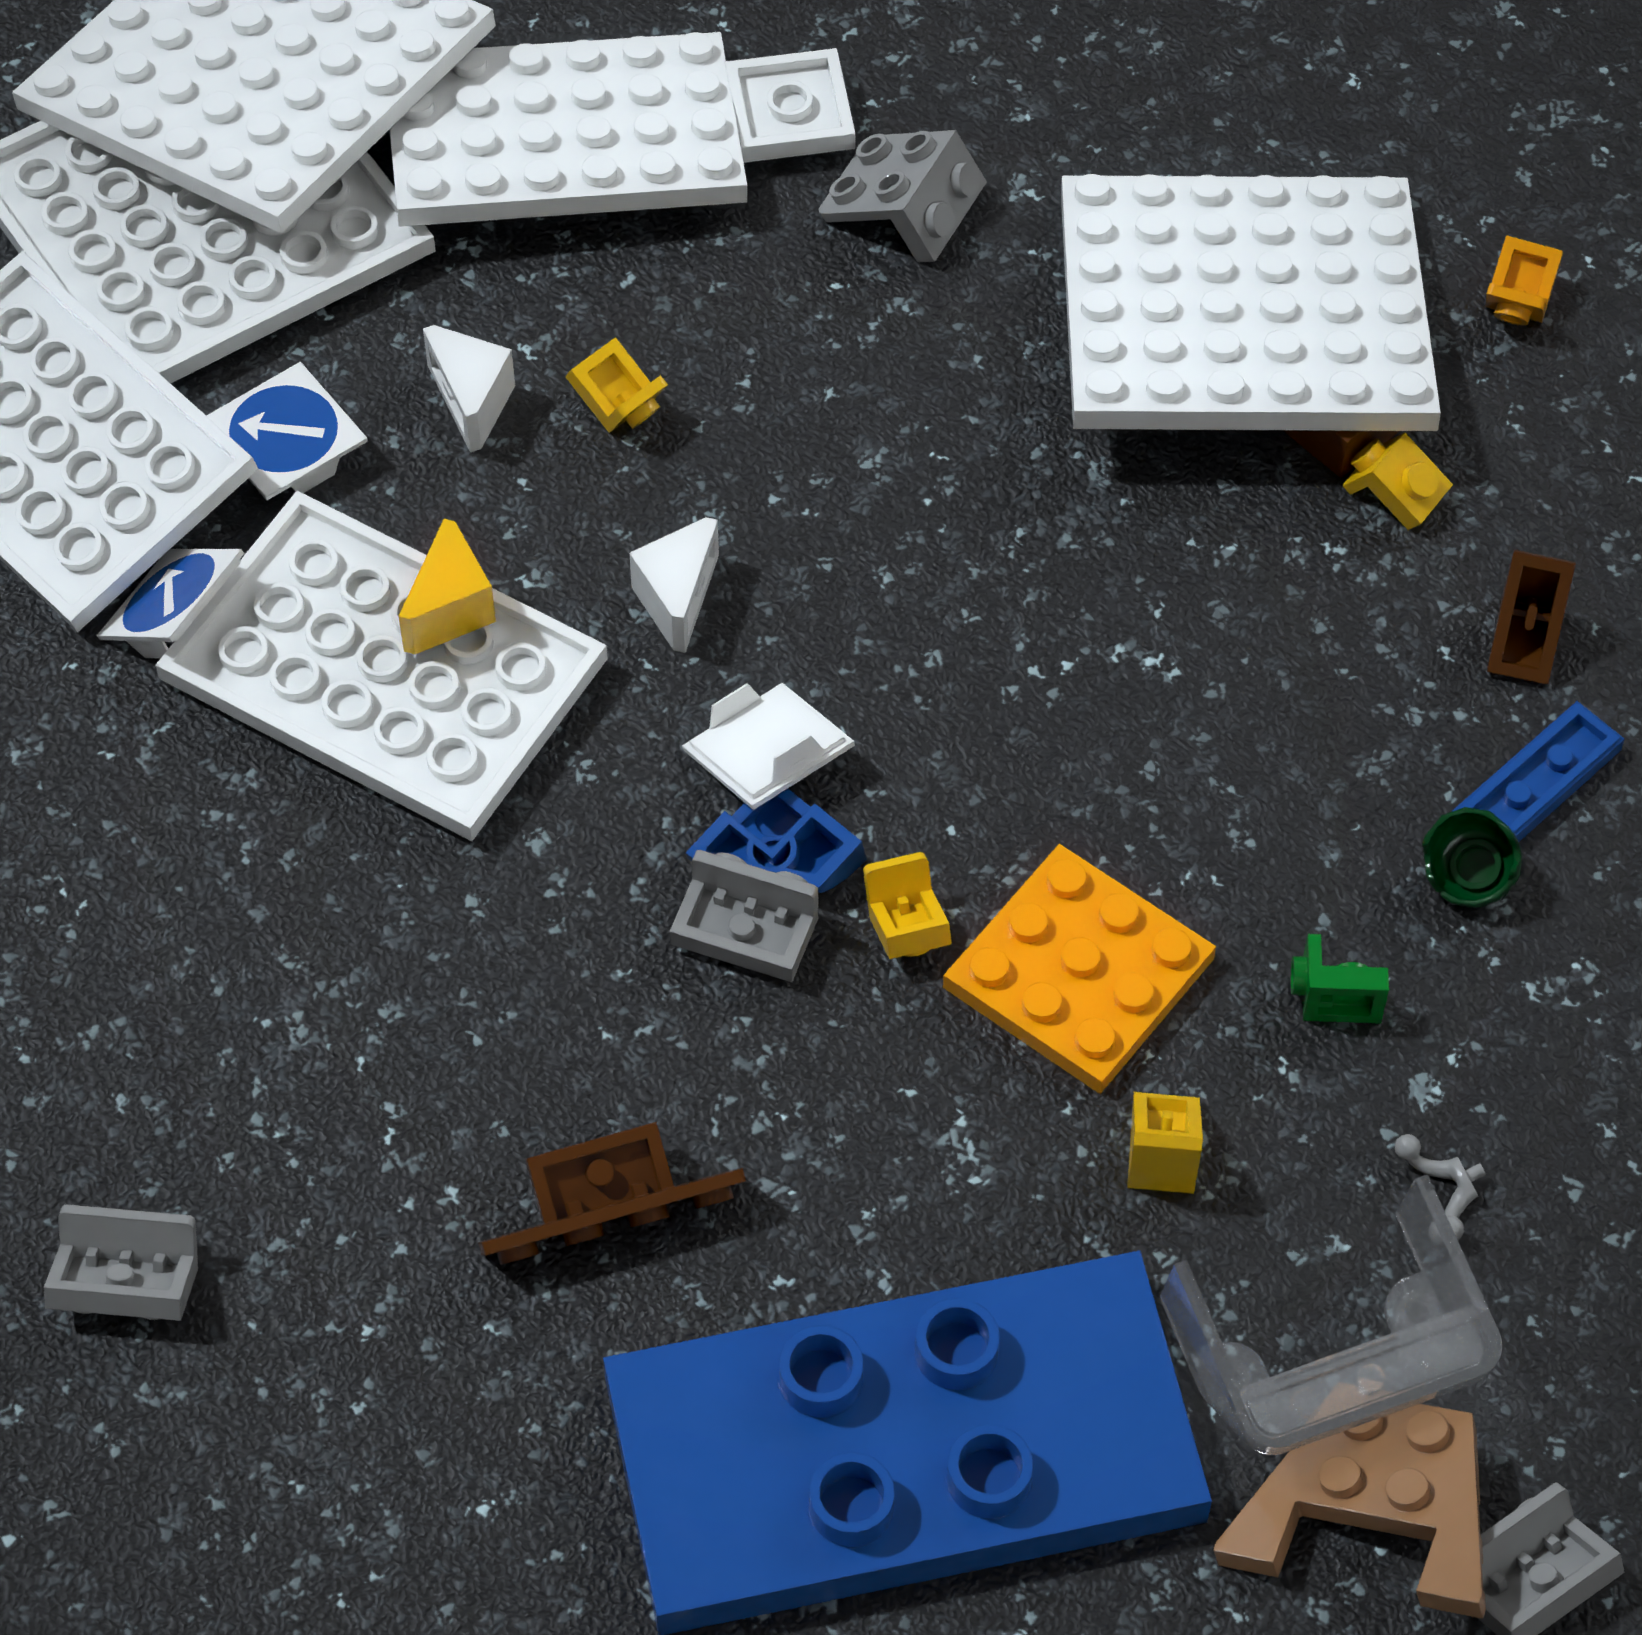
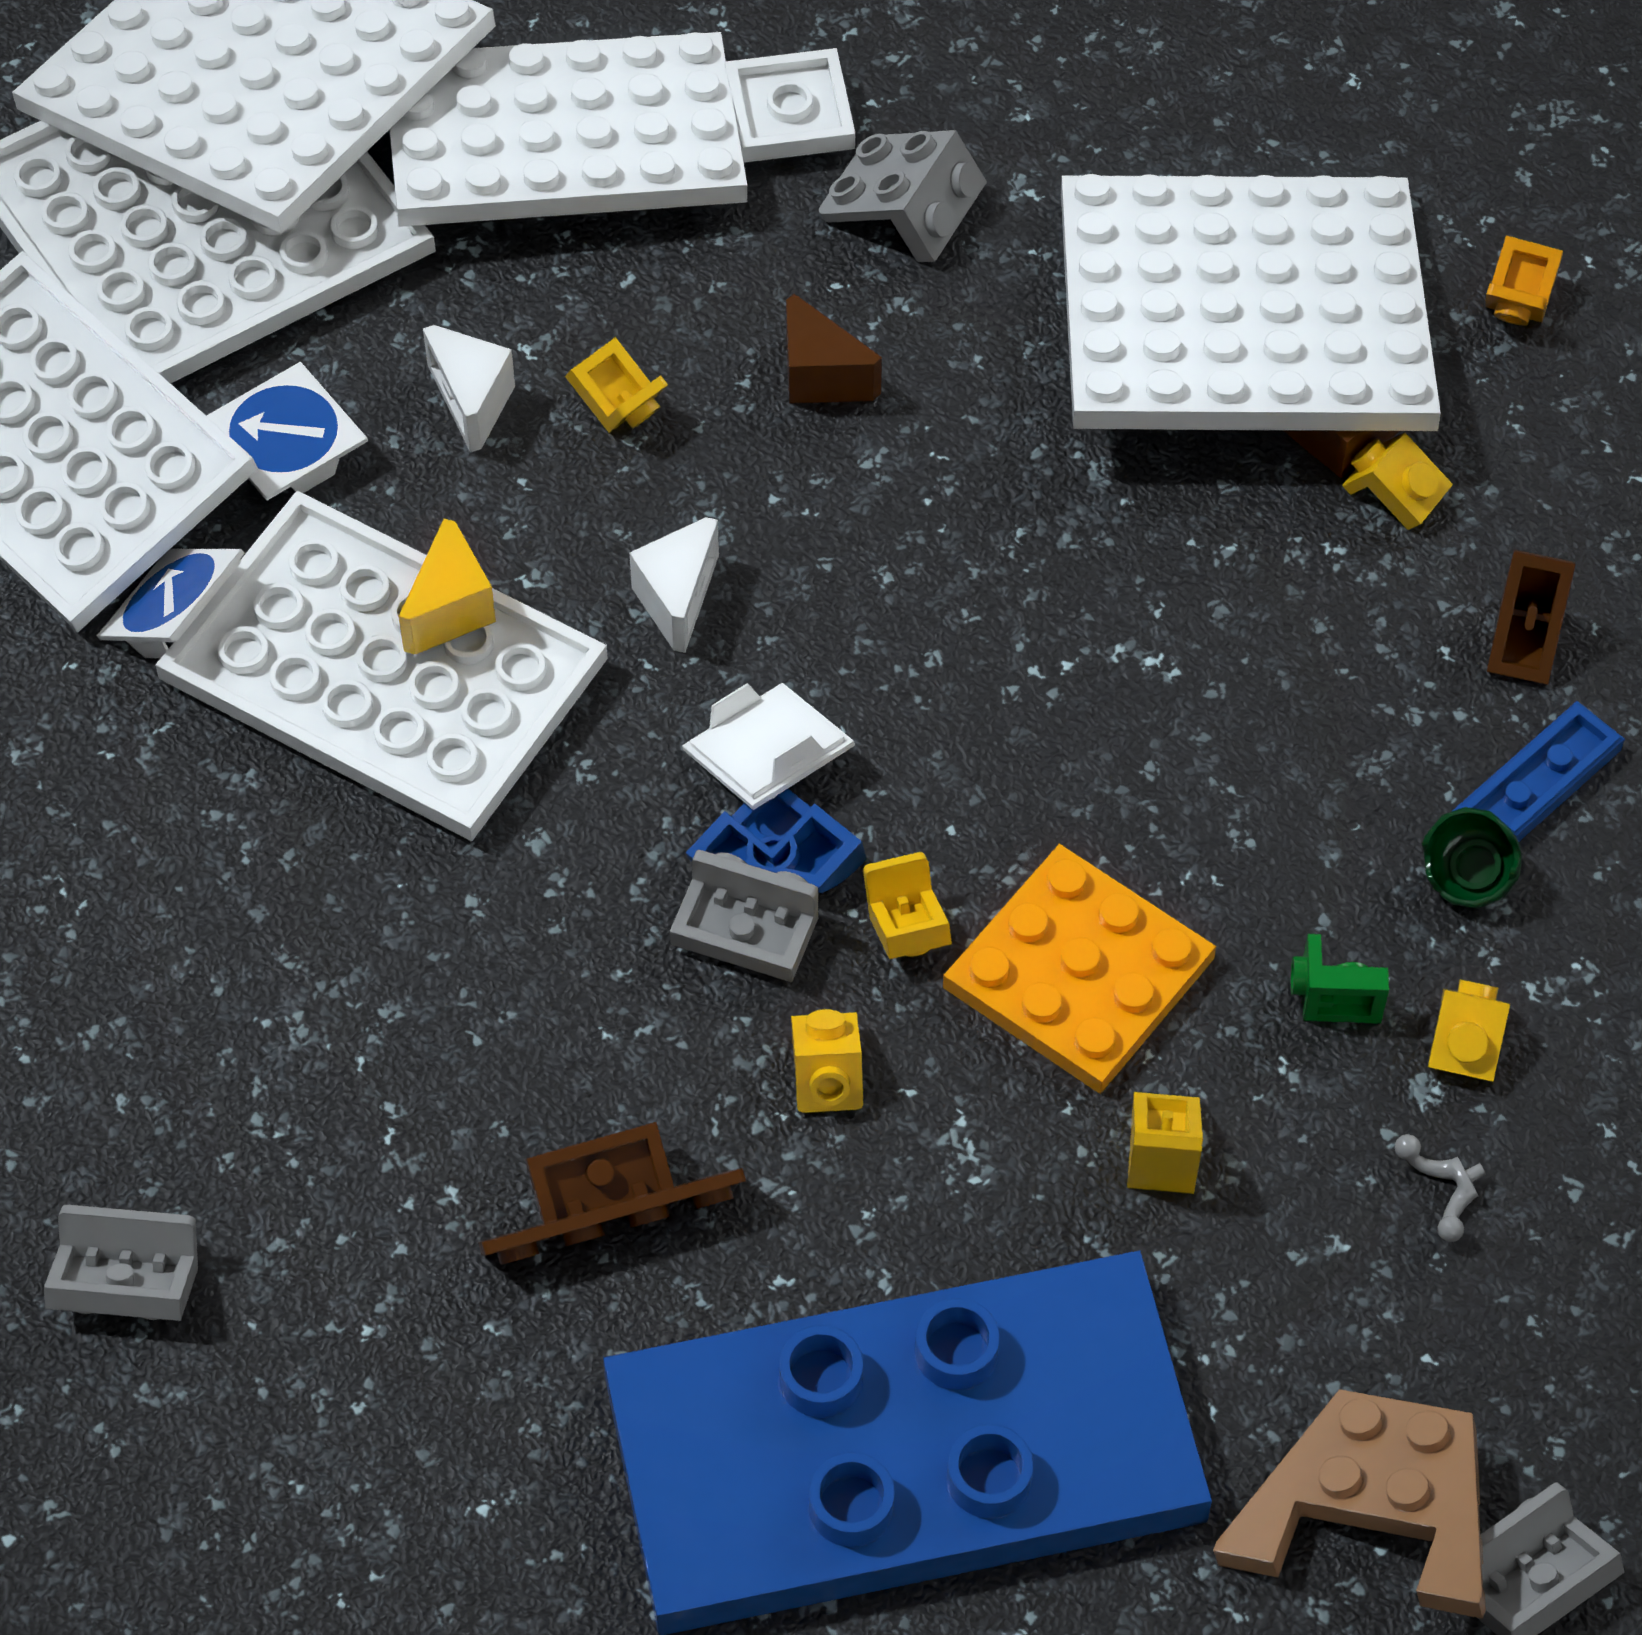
(826, 359): none -> reddish brown slope
(827, 1061): none -> yellow bracket
(1435, 1346): clear windscreen -> none
(1469, 1031): none -> yellow bracket

